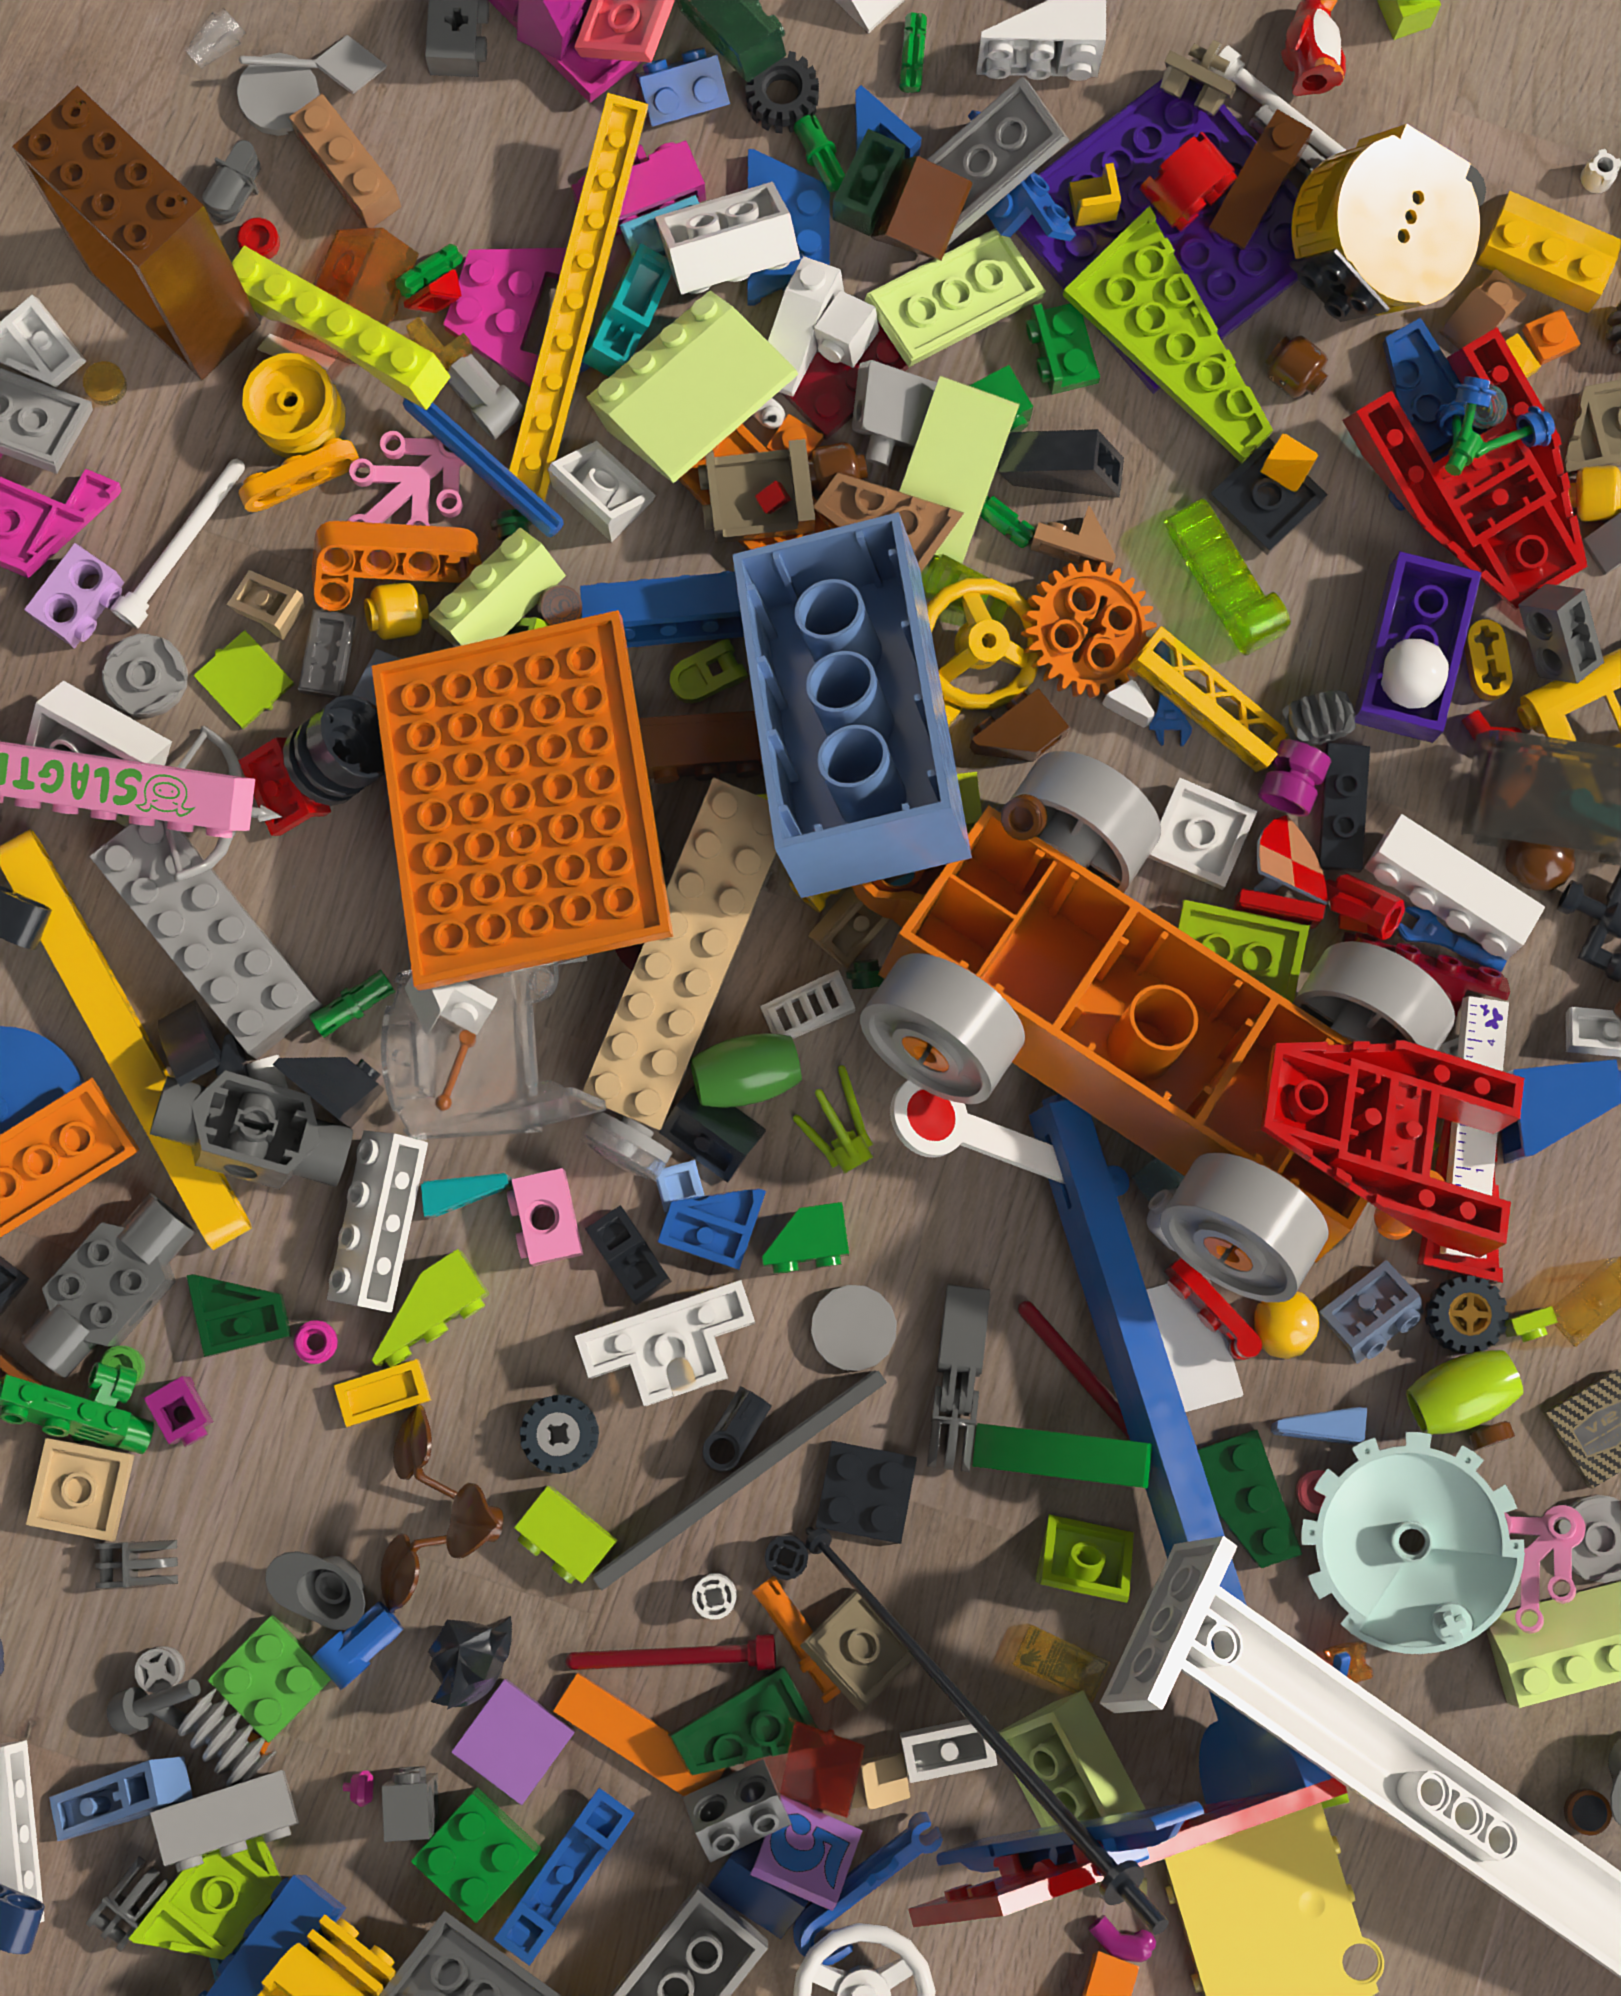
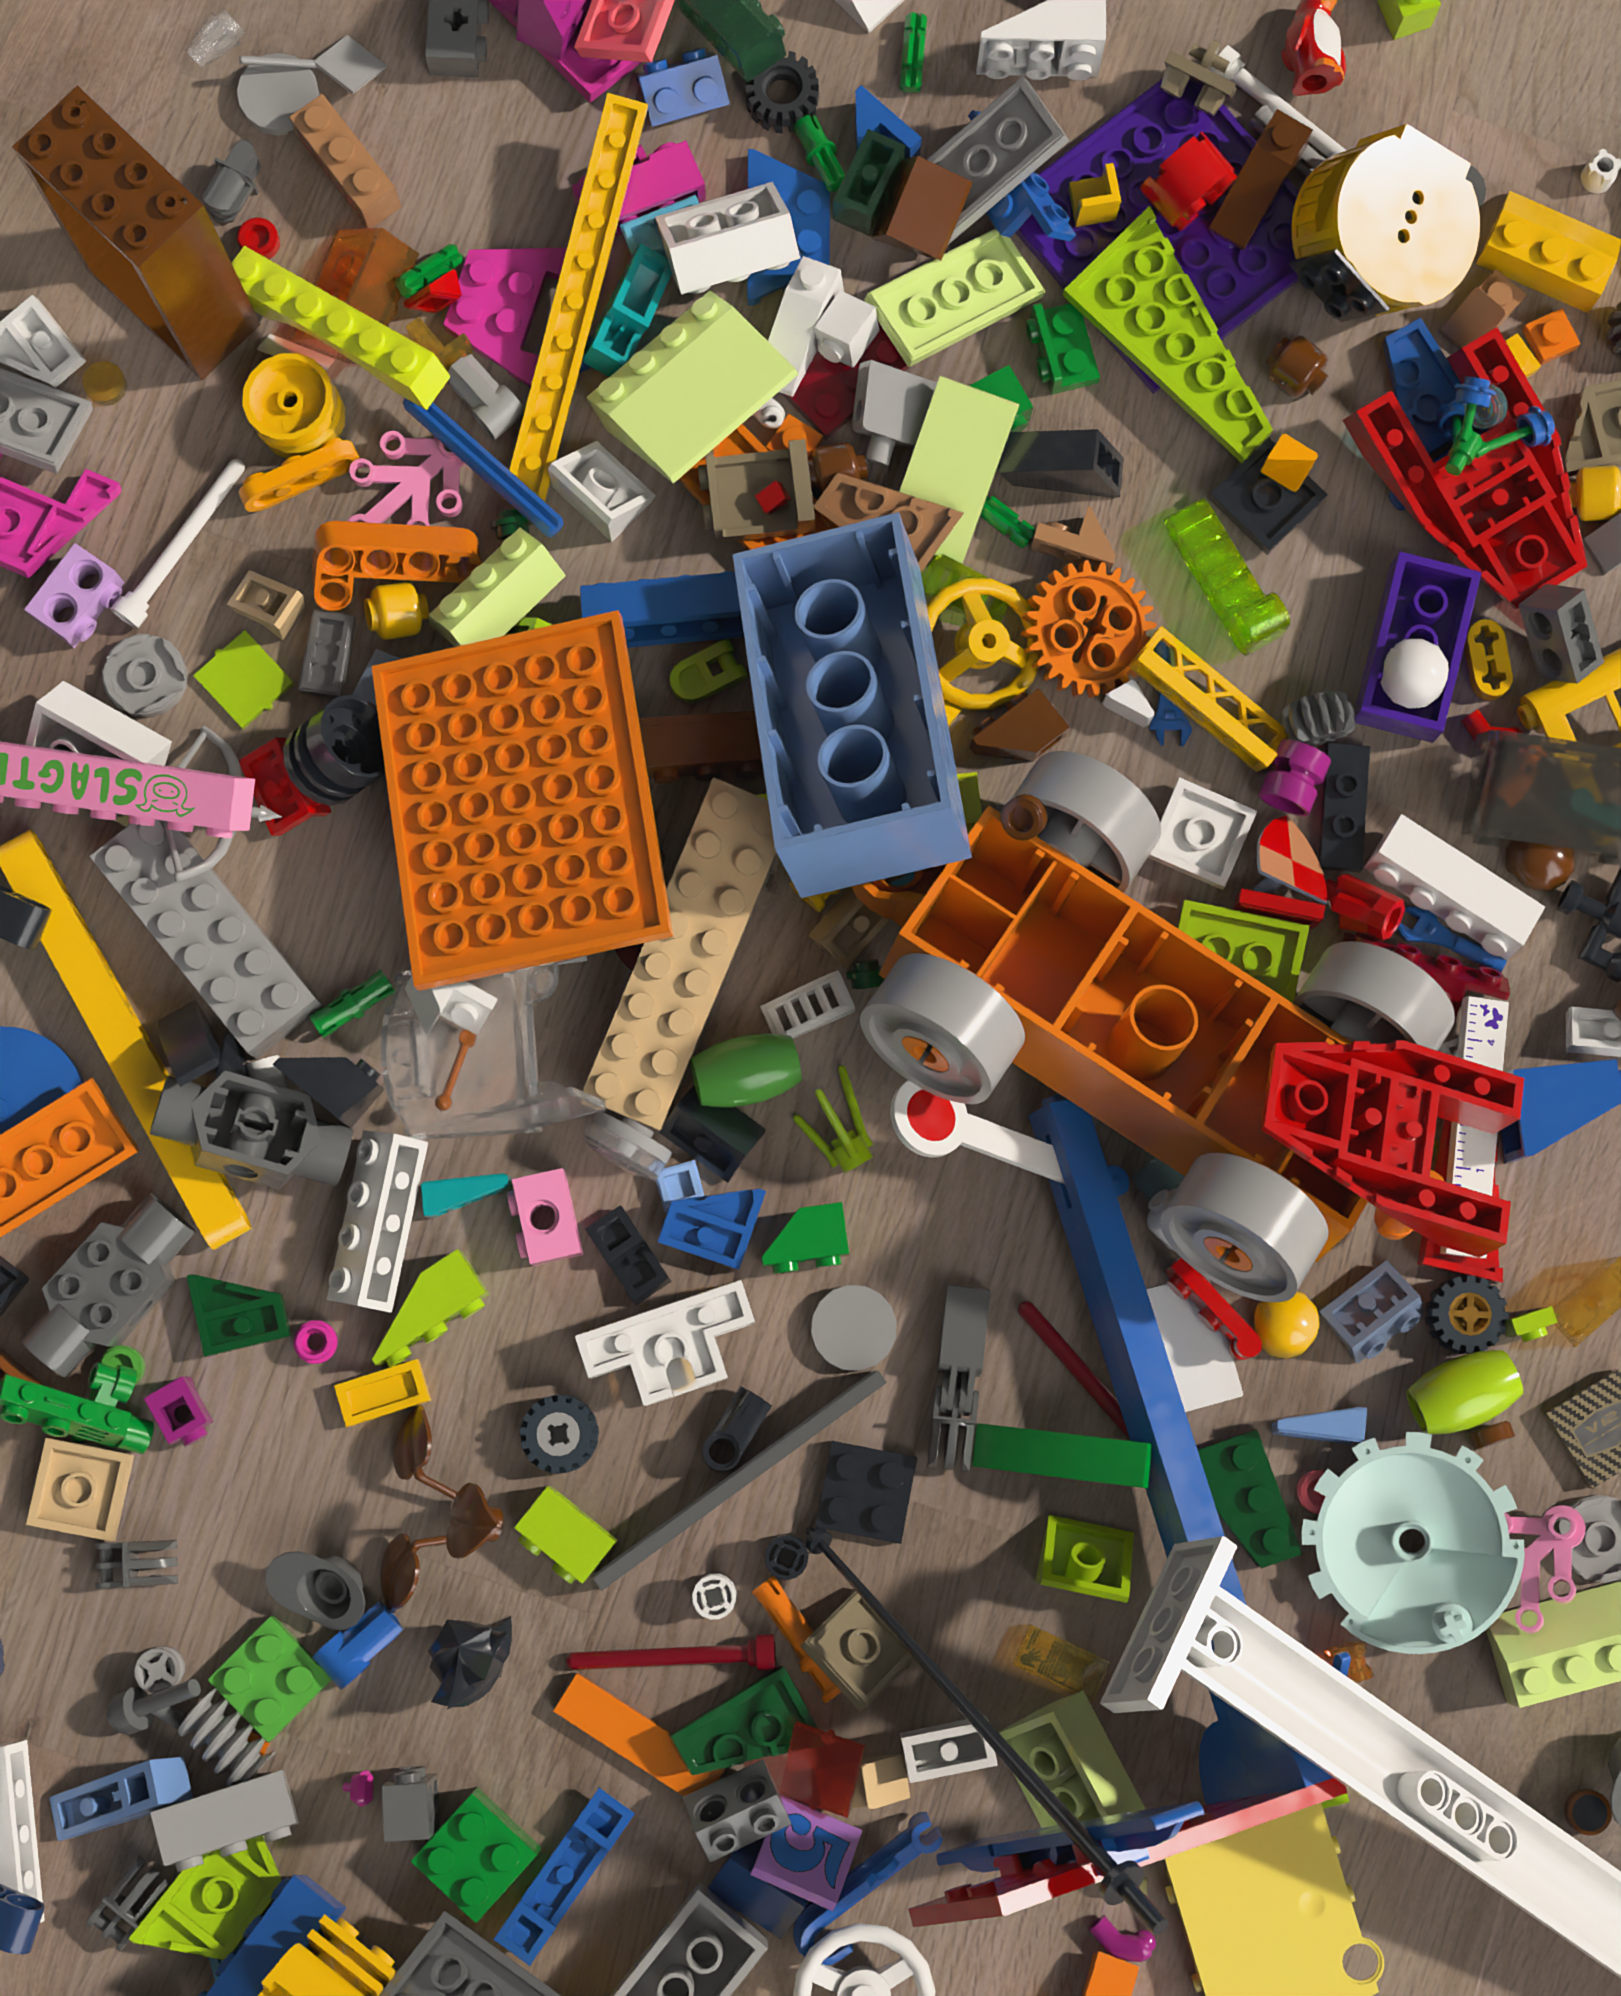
(513, 1741): medium lavender tile -> none
(559, 604): reddish brown tile -> none

